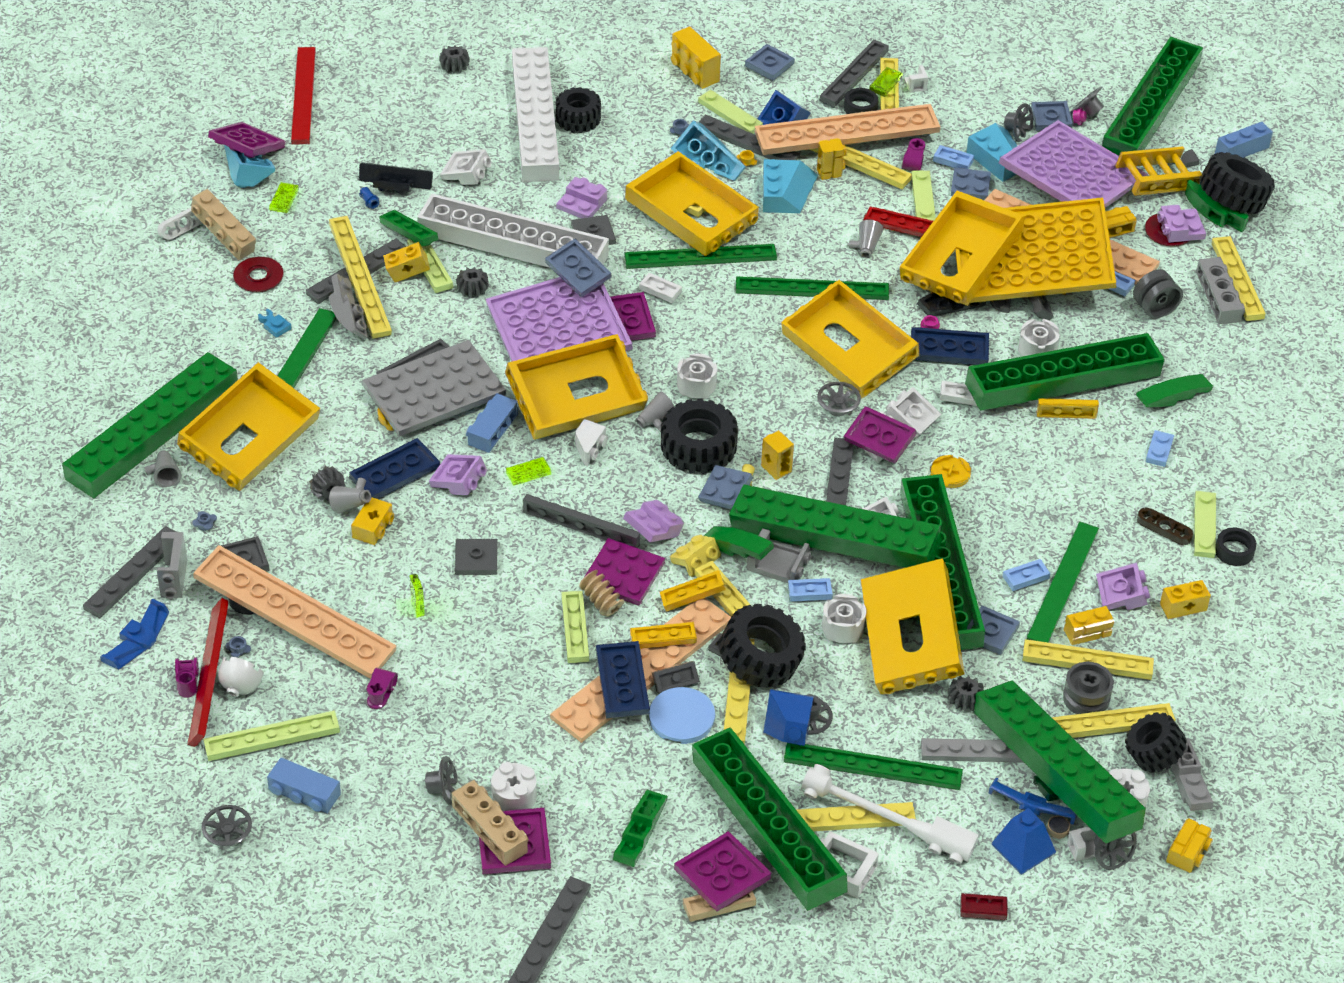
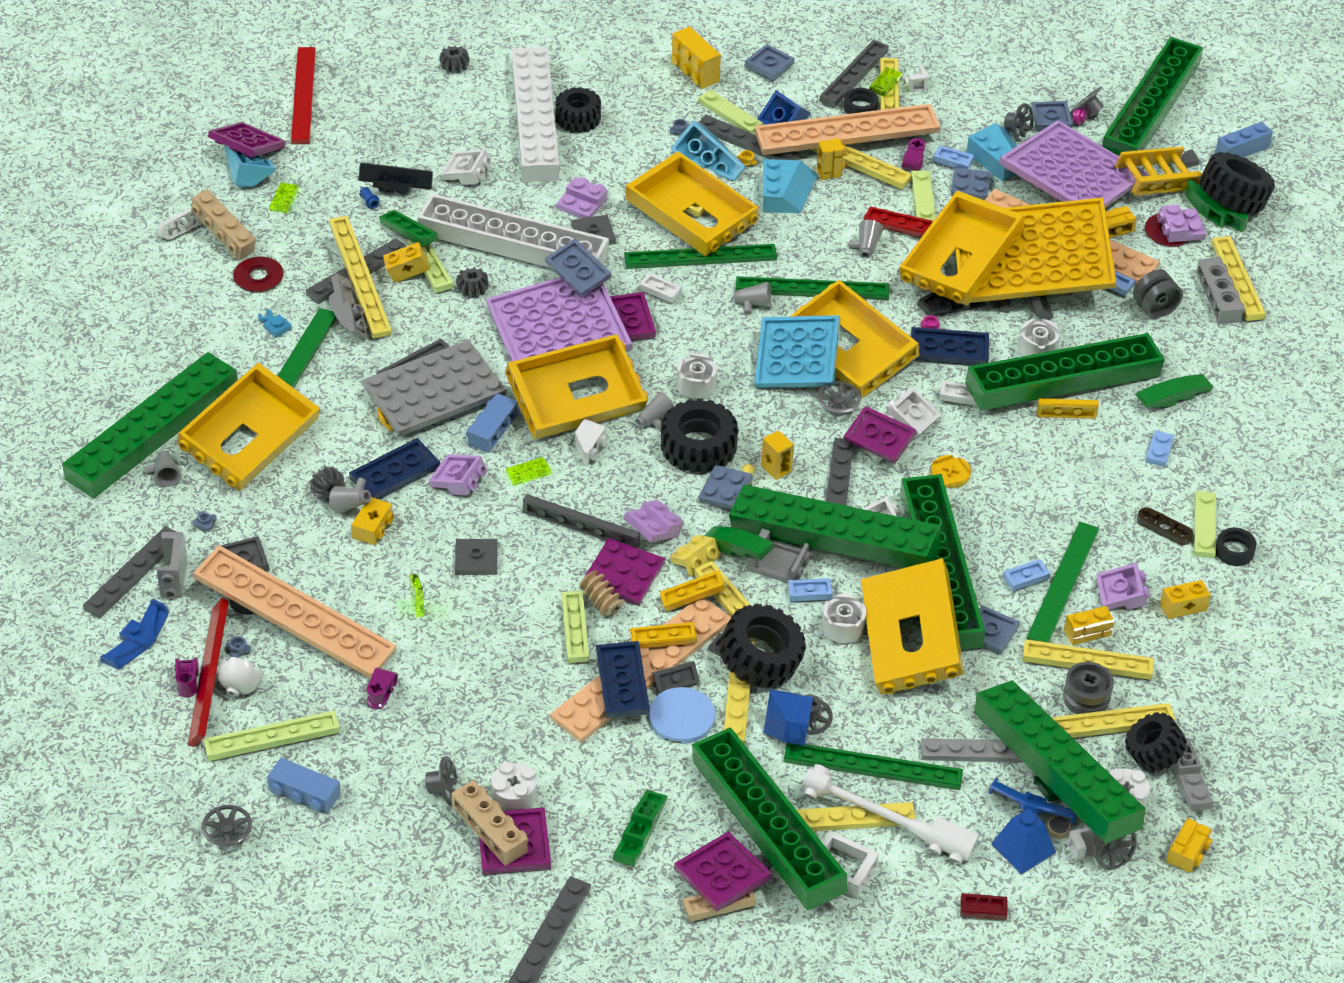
(755, 295): none -> light grey piece
(797, 351): none -> medium azure plate
(963, 692): dark grey gear -> none

